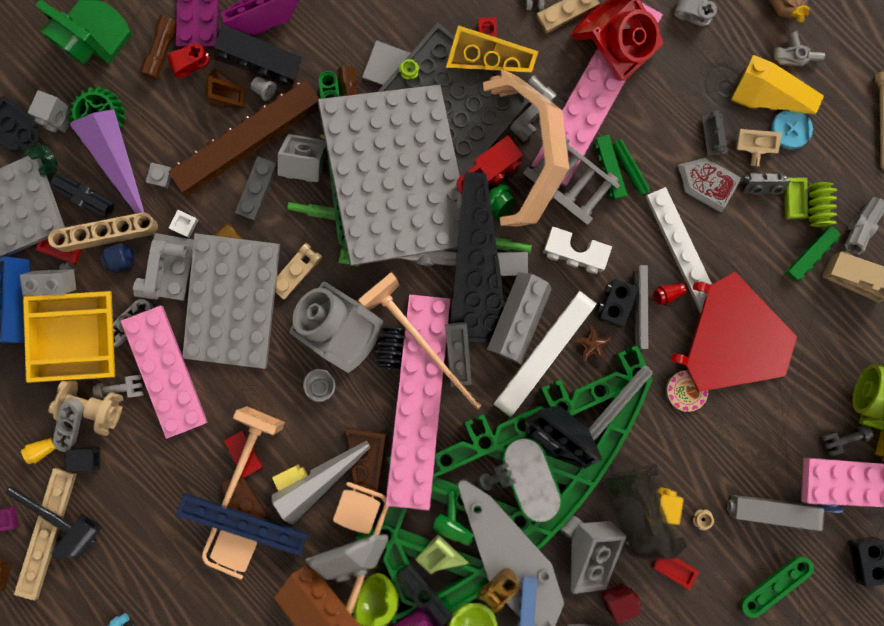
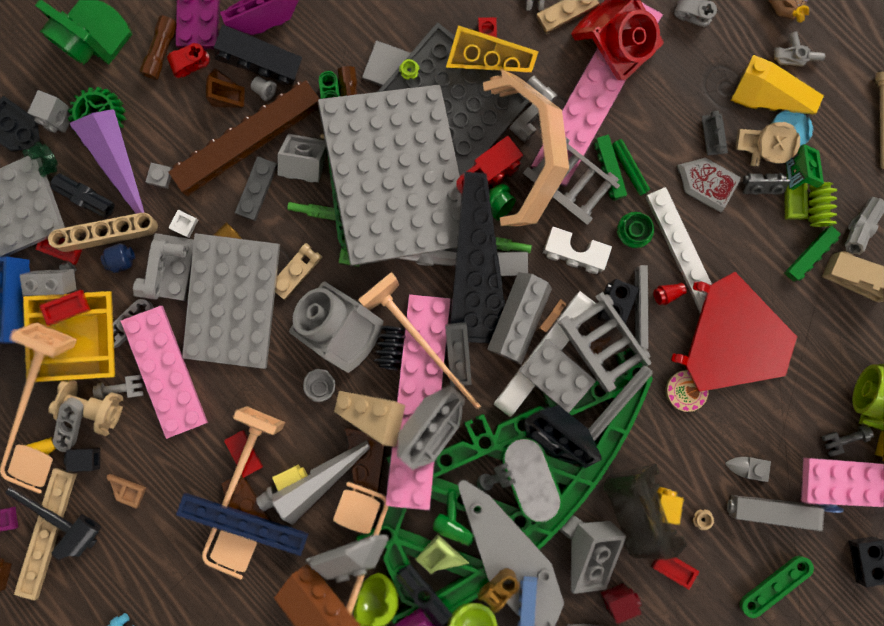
(28, 463): none -> light nougat piece
(65, 307): none -> red tile
(126, 491): none -> medium nougat tile
(265, 499): none -> light grey piece
(372, 415): none -> tan wedge
(430, 428): none -> light grey wedge
(552, 317): none -> medium nougat tile
(557, 376): none -> light grey plate
(594, 361): none -> light grey fence
(635, 229): none -> green piece
(750, 468): none -> light grey plate
(778, 142): none -> tan tile
(805, 168): none -> green panel

